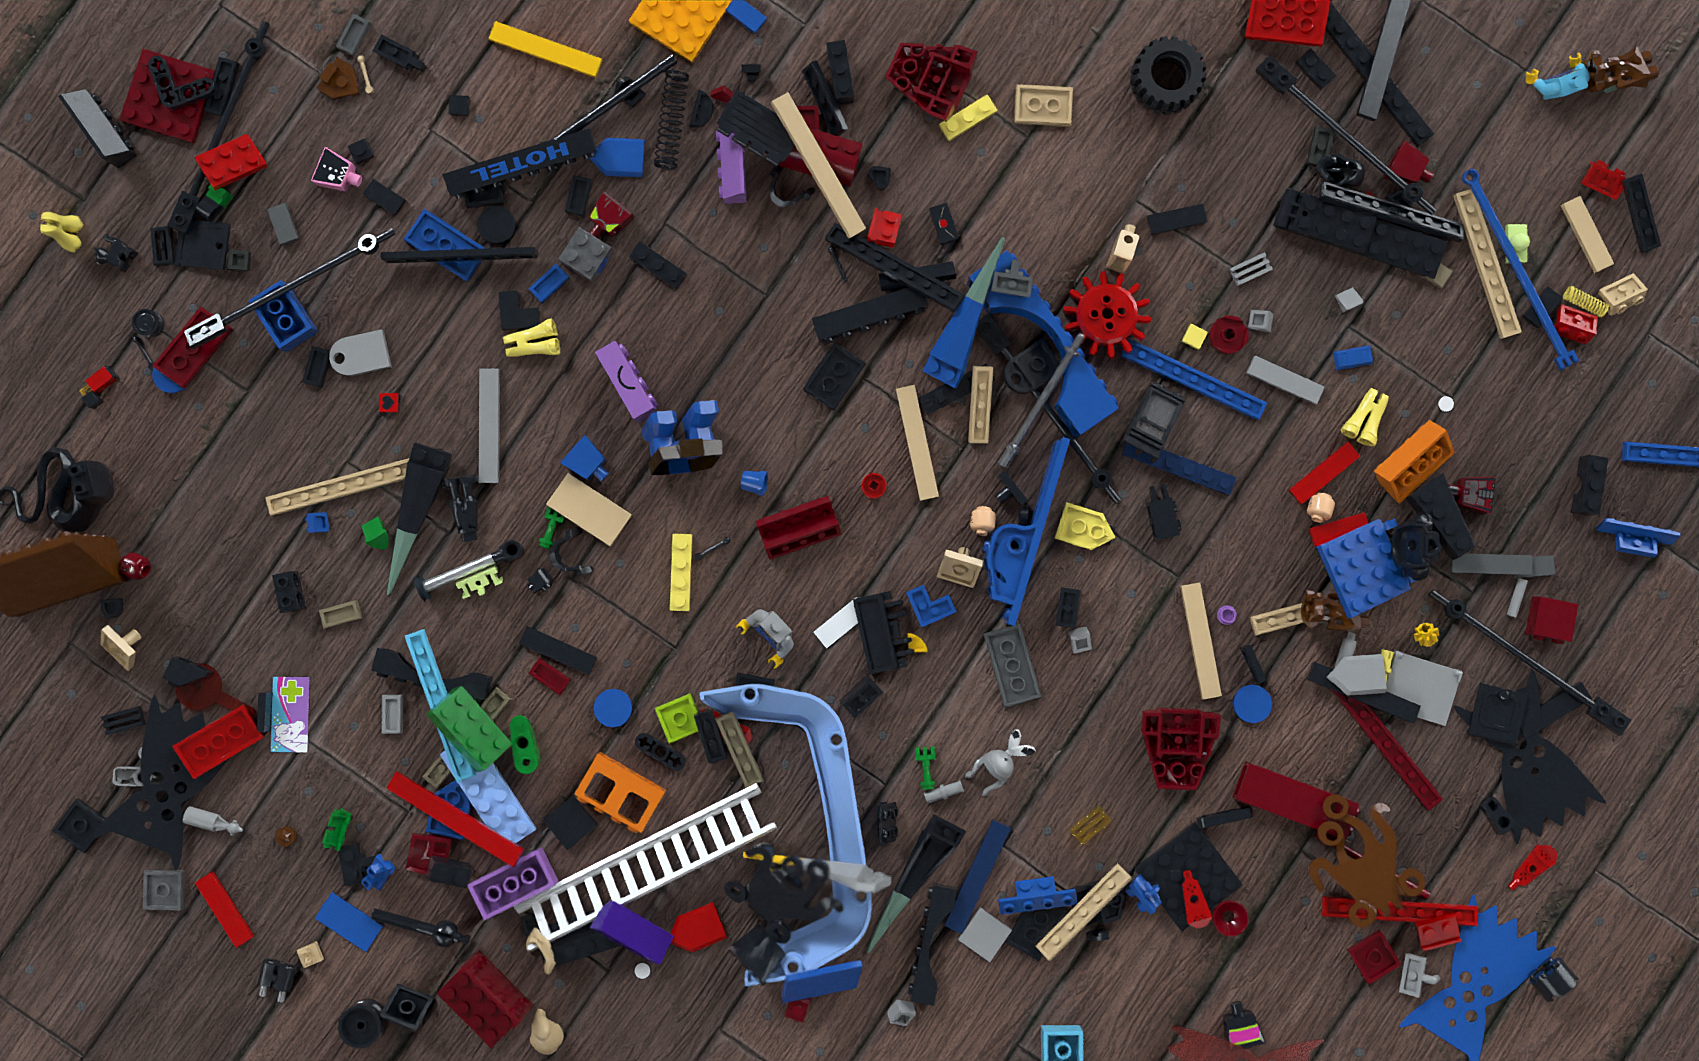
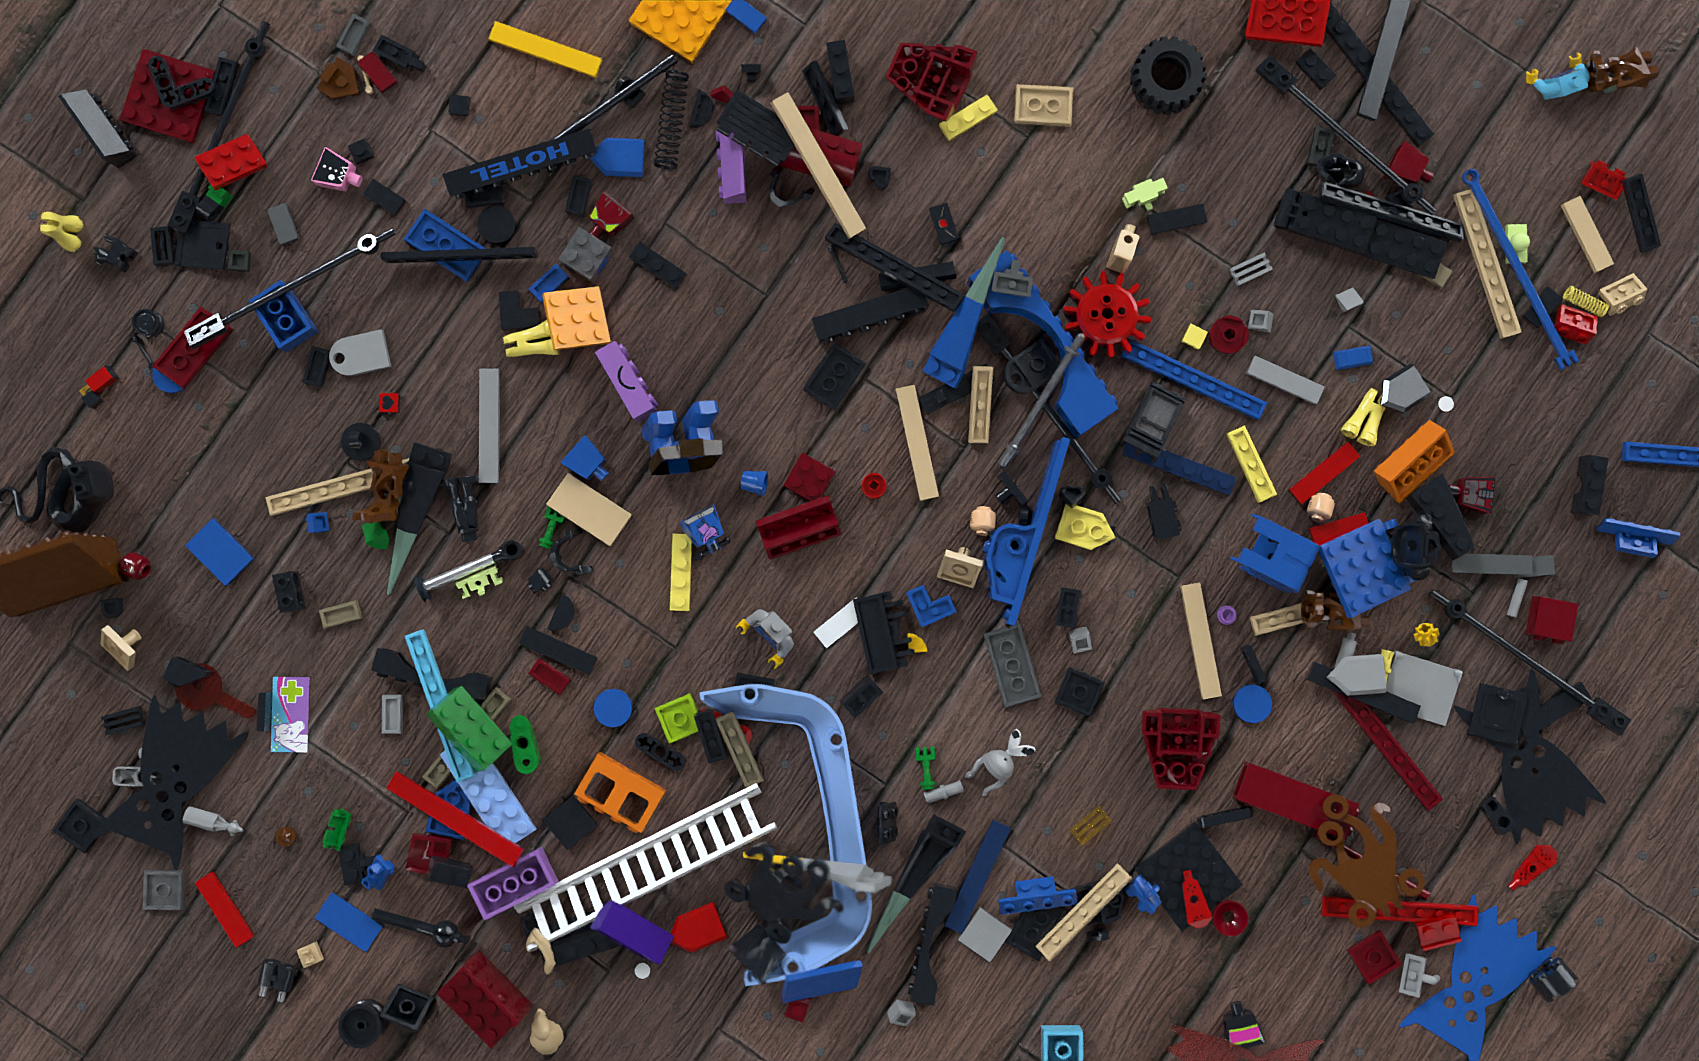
(218, 741): red plate -> none
(220, 552): none -> blue tile
(360, 441): none -> black tile
(377, 72): none -> dark red tile
(386, 475): none -> reddish brown hips
(563, 613): none -> black tile
(576, 318): none -> light orange plate
(703, 528): none -> torso
(809, 478): none -> dark red plate
(884, 228): red plate -> none
(1071, 496): none -> black tile
(1079, 691): none -> black tile
(1145, 193): none -> yellowish green piece
(1251, 464): none -> light yellow tile
(1289, 561): none -> blue piece
(1404, 389): none -> tile

